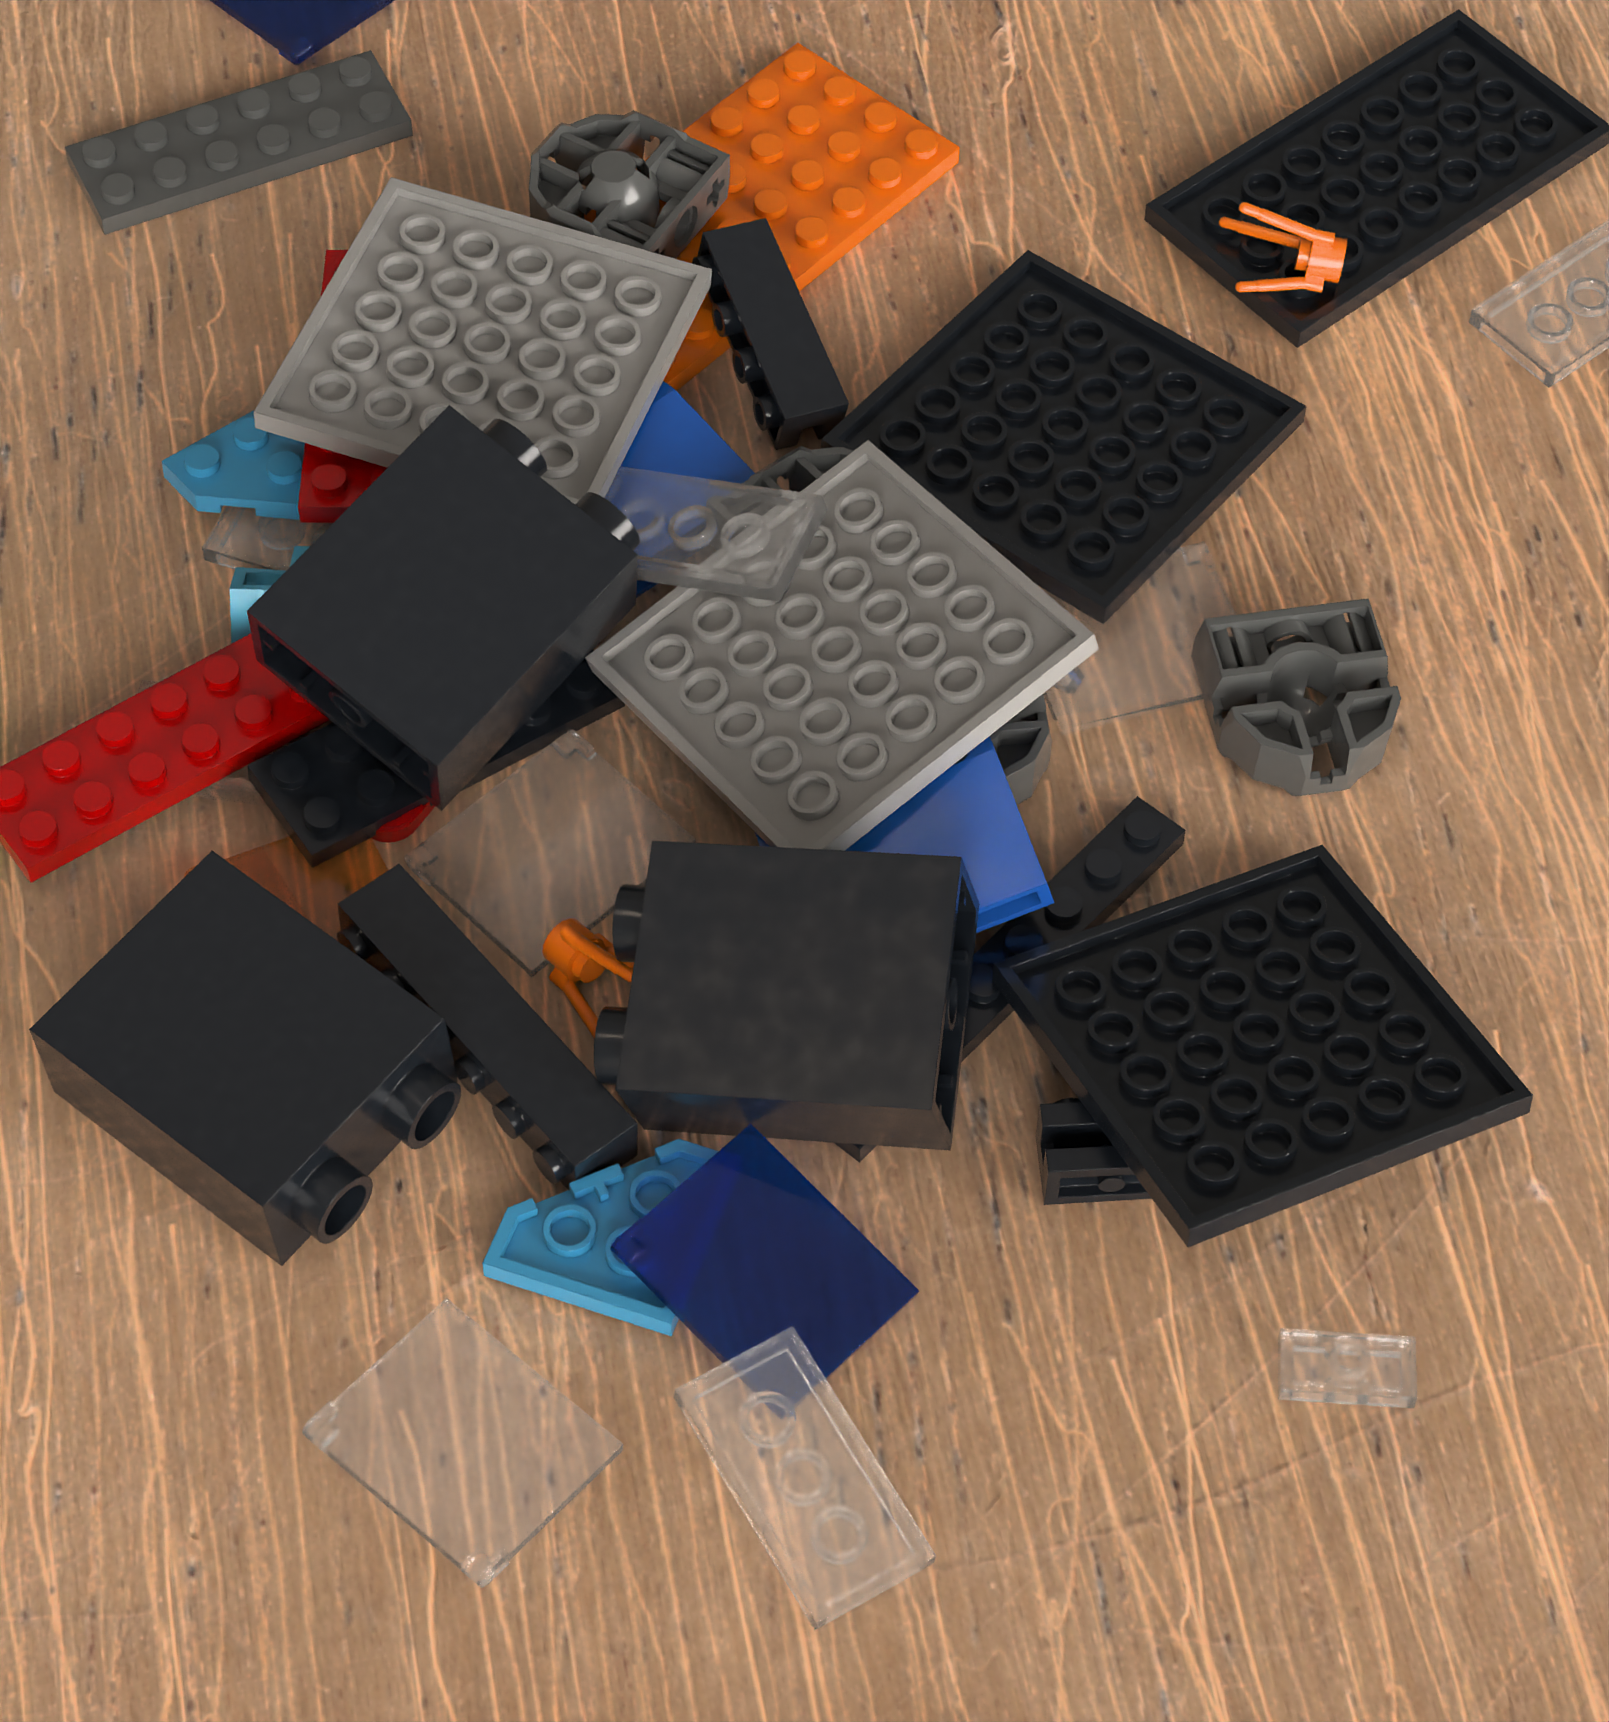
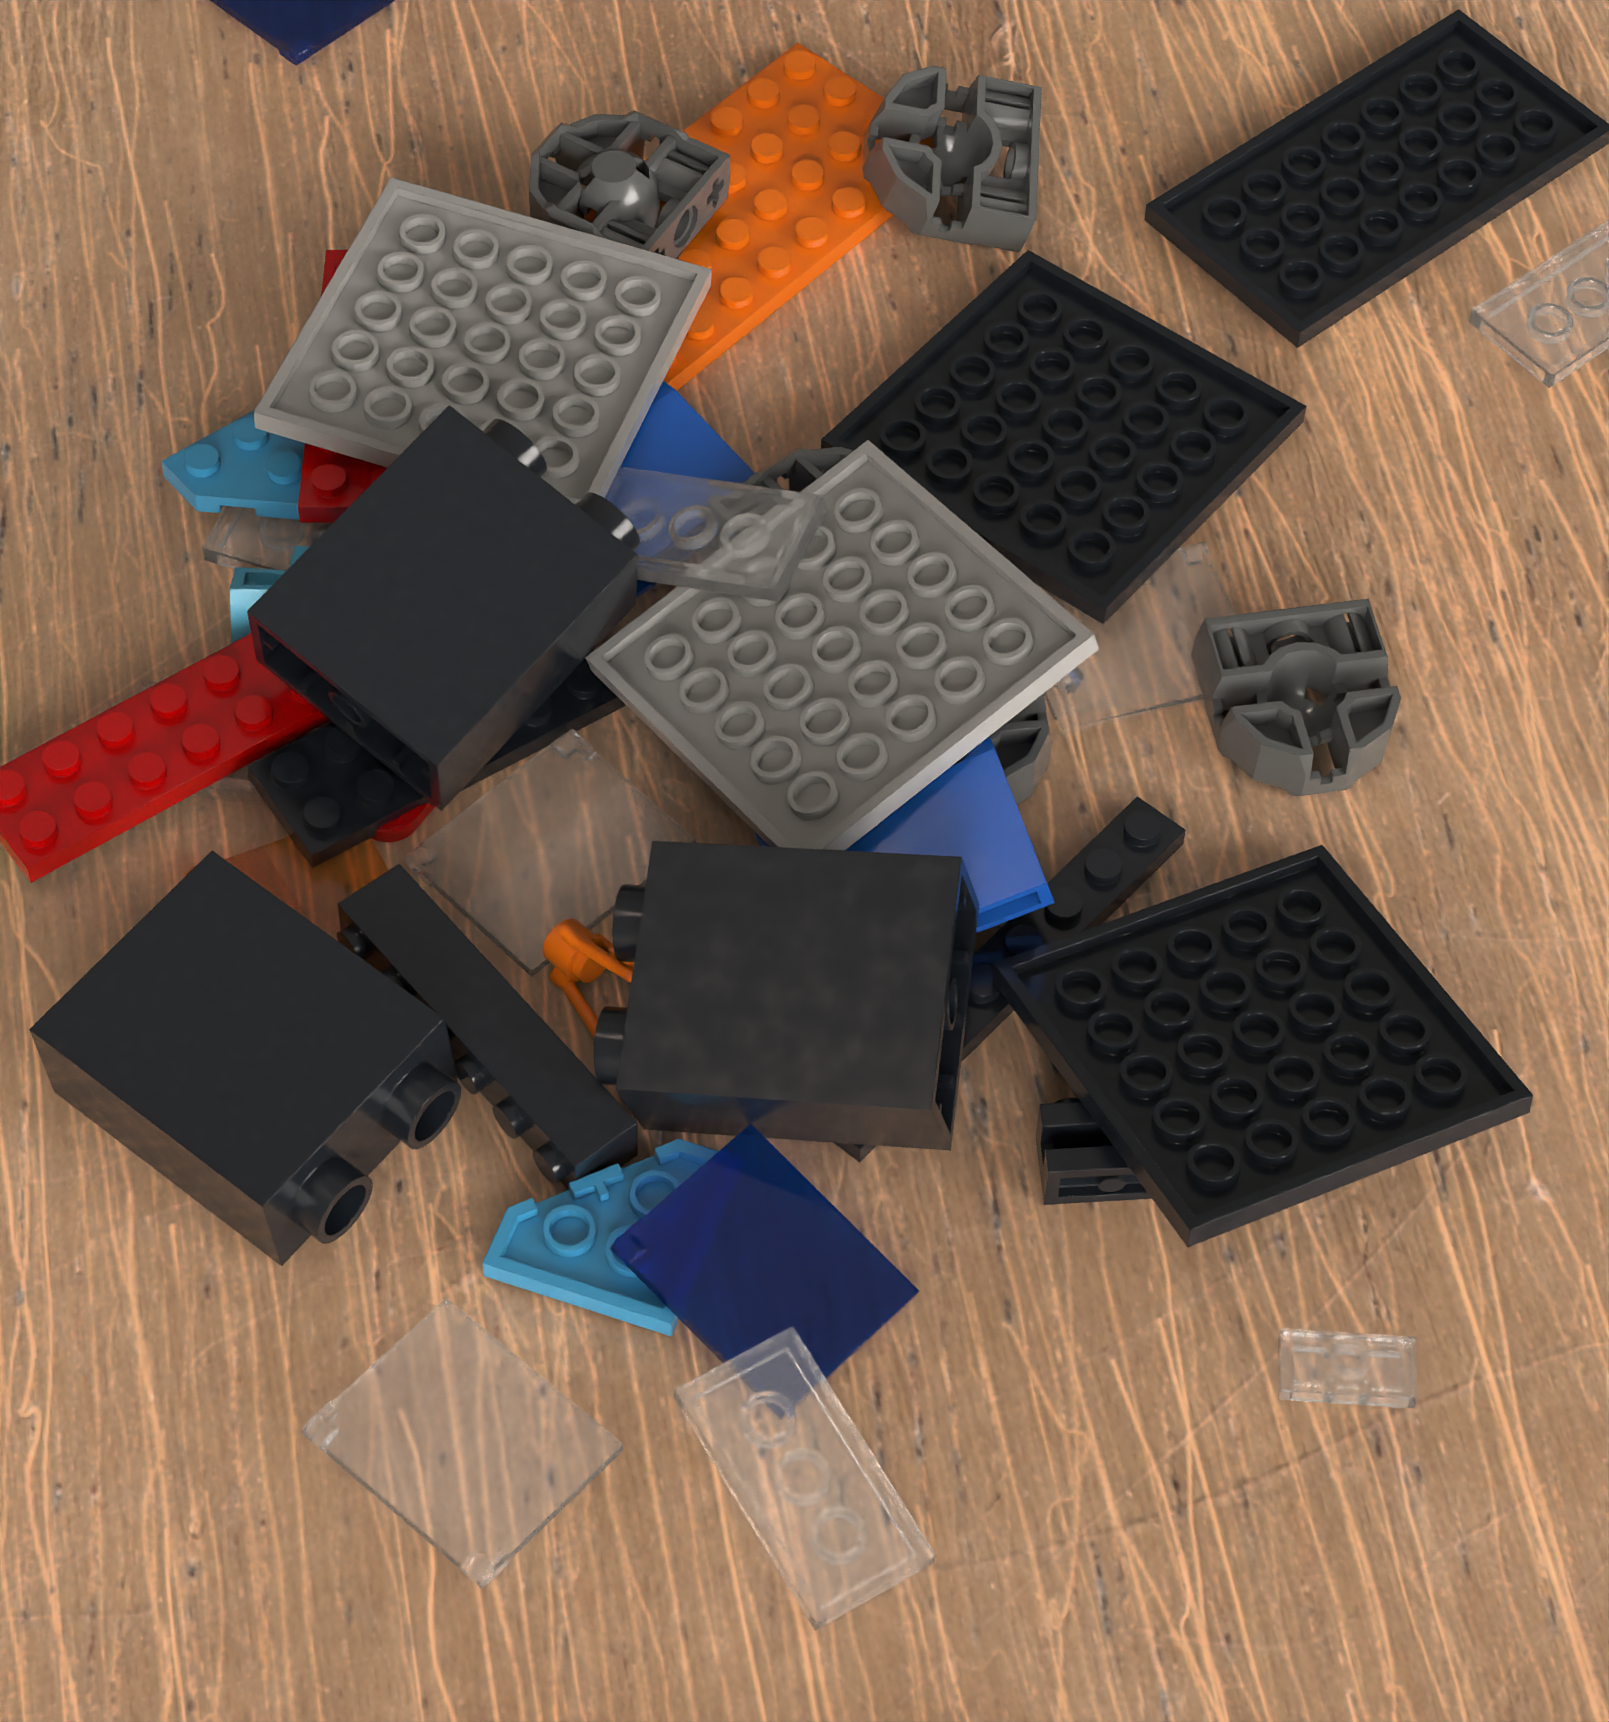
(238, 141): dark grey plate -> none
(770, 333): black brick -> none
(914, 176): none -> dark grey connector
(1317, 254): orange plant -> none

